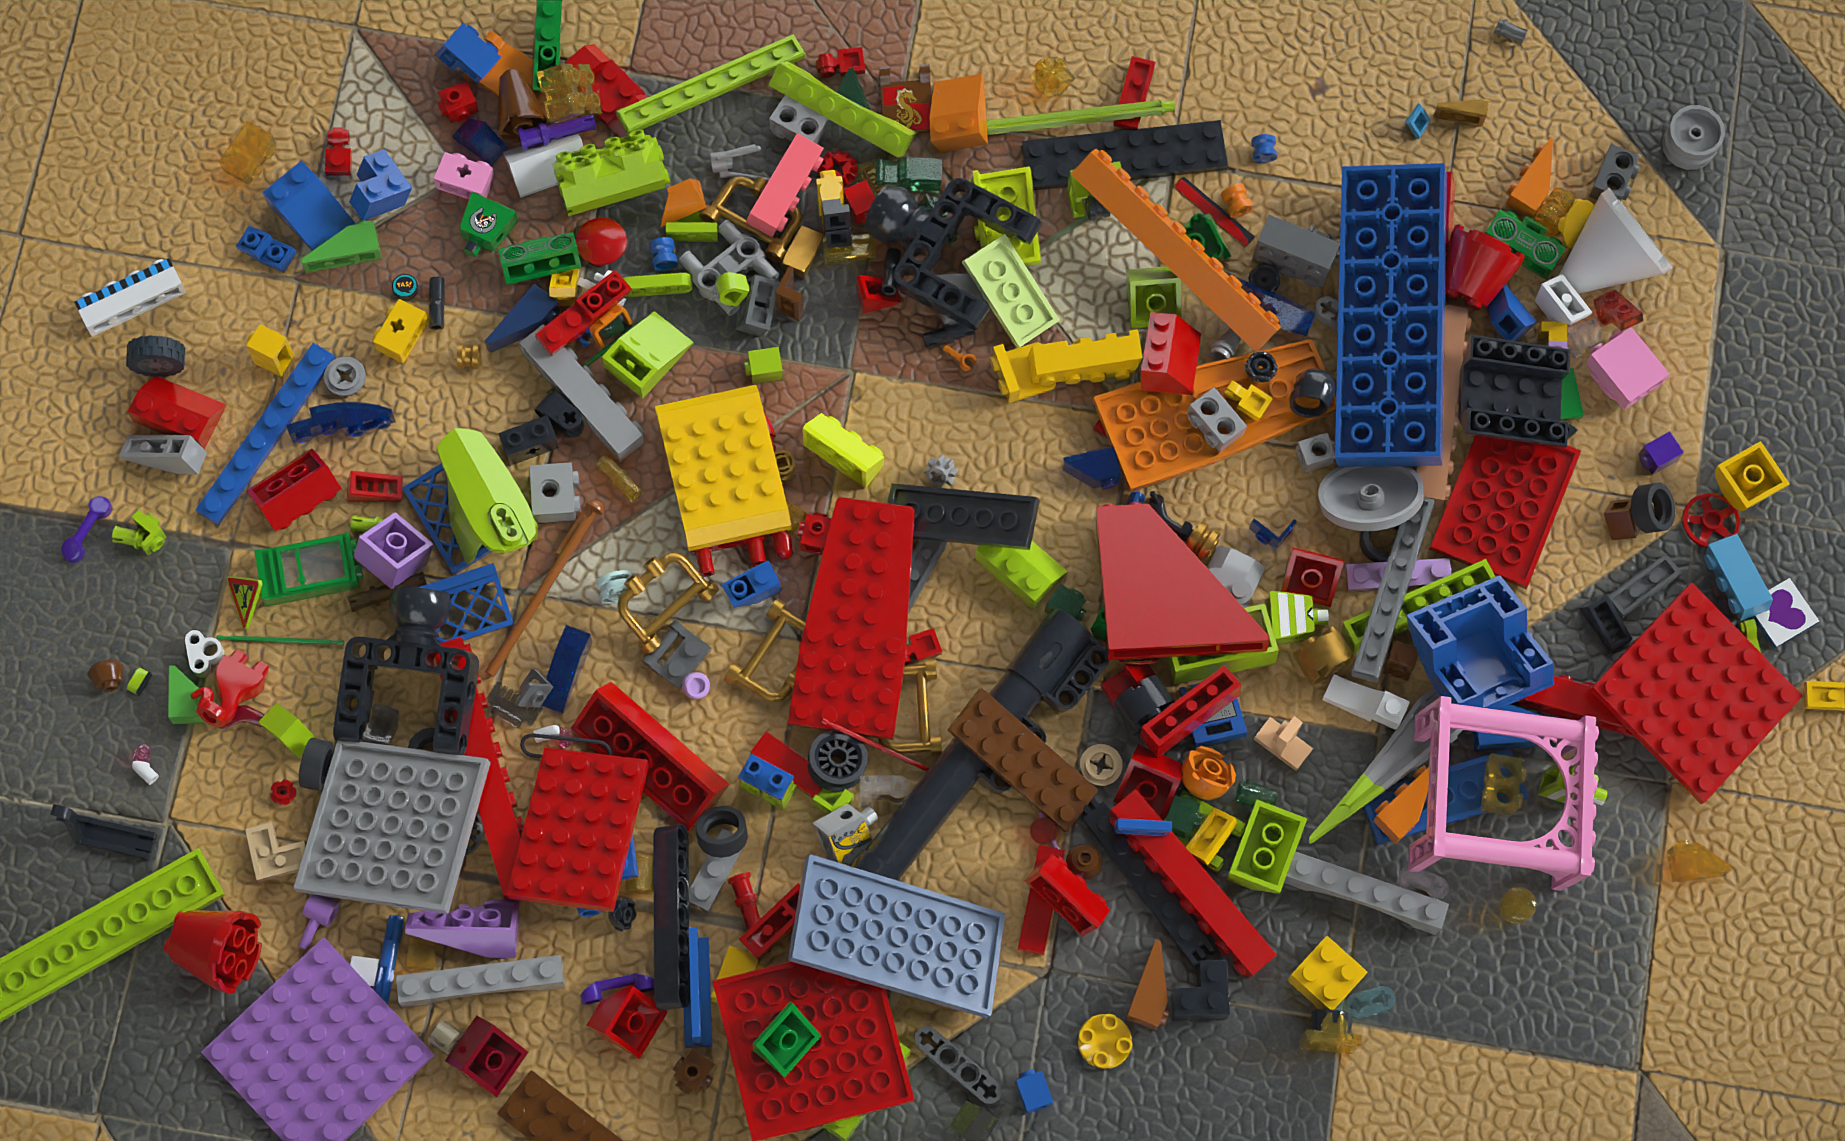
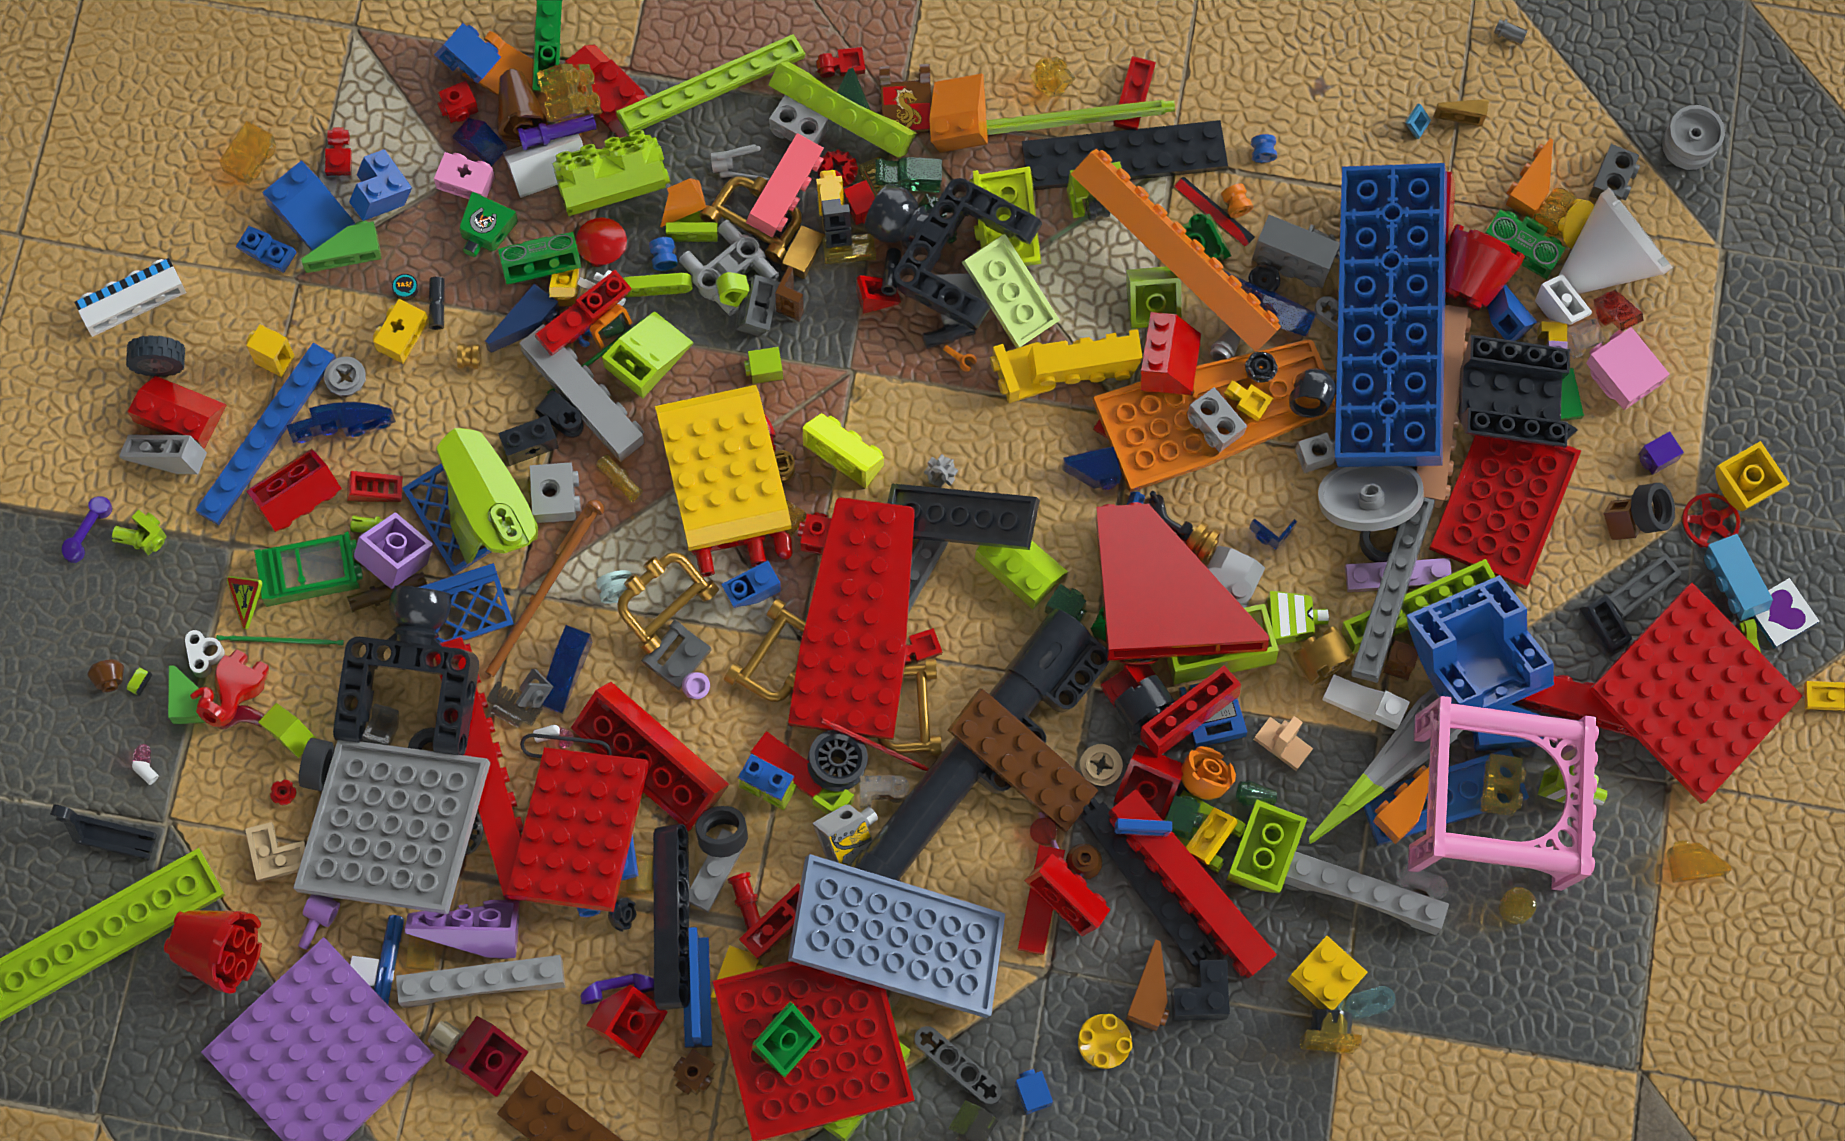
(1312, 575): red slope -> none

